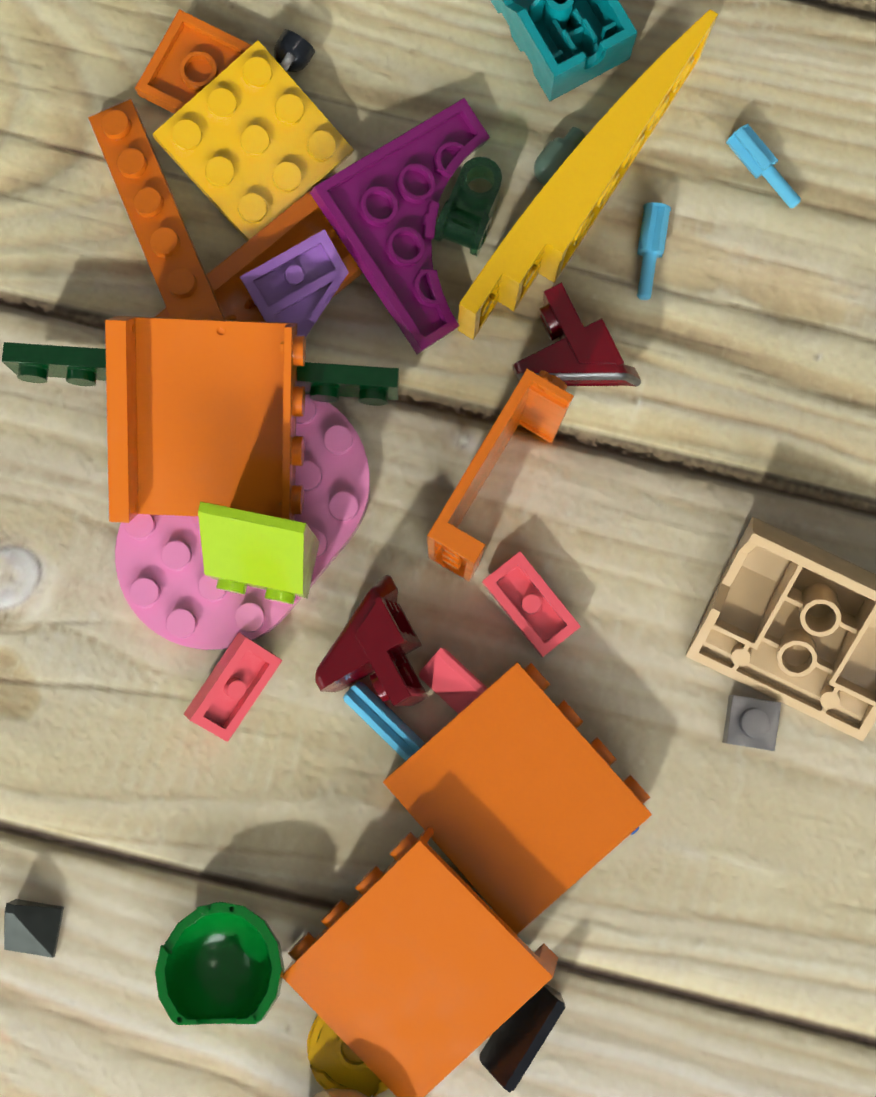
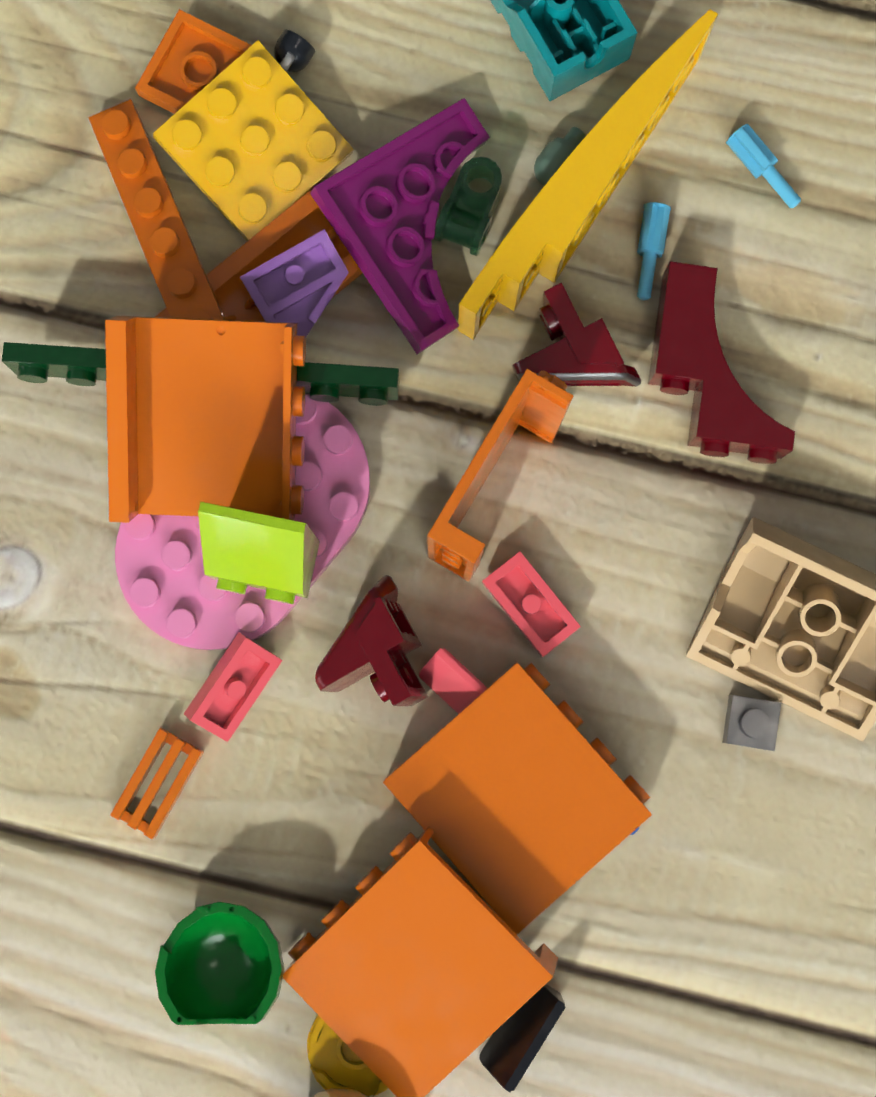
(32, 927): pearl dark grey slope -> none
(135, 820): none -> orange tile
(383, 720): medium azure axle -> none
(691, 358): none -> dark red arch

